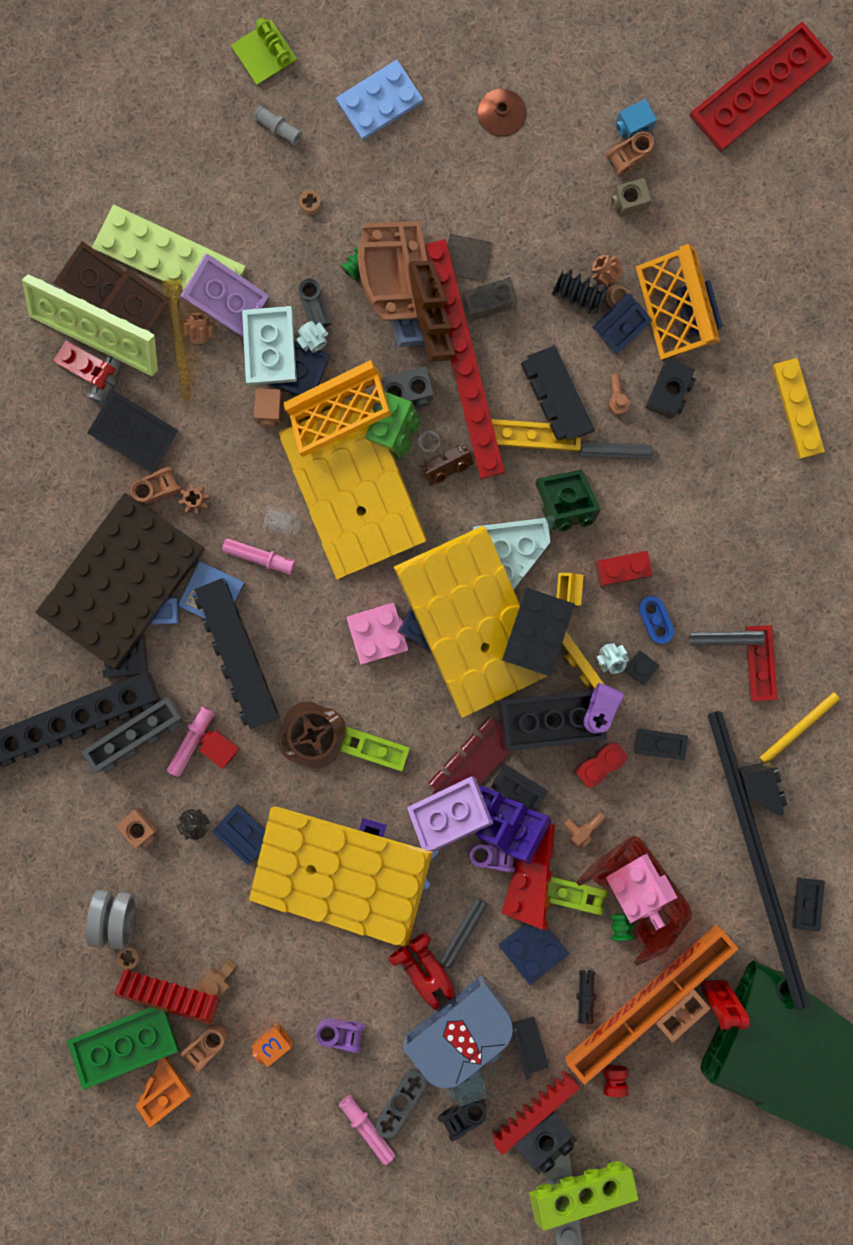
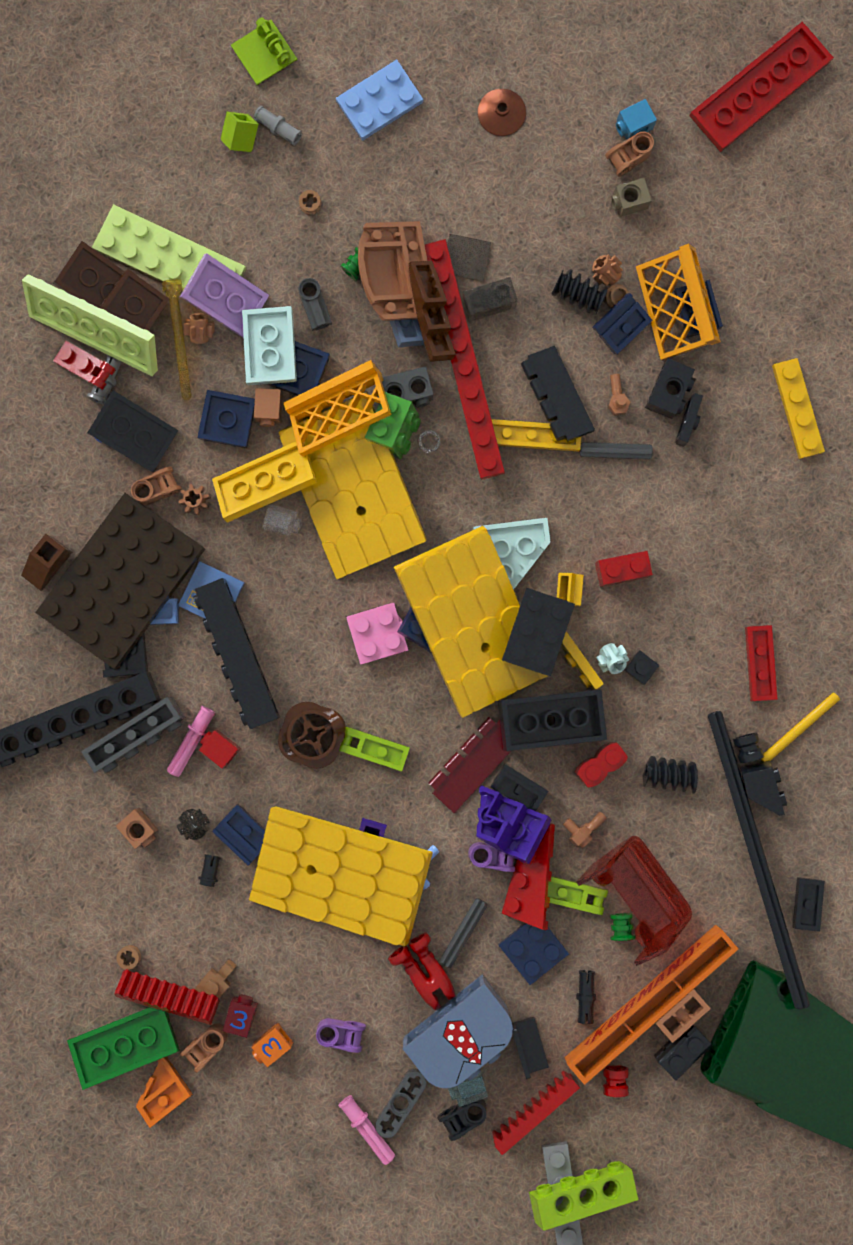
(45, 561): none -> reddish brown slope
(110, 919): light grey wheel -> none
(209, 873): none -> black pin
(226, 419): none -> dark blue plate
(239, 131): none -> lime panel
(240, 1015): none -> dark red brick
(259, 556): bright pink axle -> none
(263, 481): none -> yellow plate
(312, 336): light aqua gear -> none
(450, 815): lavender plate -> none
(457, 460): reddish brown hinge -> none
(531, 1144): black brick -> none
(567, 500): dark green plate -> none
(603, 703): medium lavender piece -> none
(641, 890): bright pink plate -> none
(658, 619): blue plate -> none
(660, 744): black plate -> none
(671, 773): none -> black piece
(683, 1052): none -> black brick
(690, 420): none -> black plate
(725, 1004): red plate -> none
(728, 638): dark grey axle -> none
(749, 749): none -> black wheel

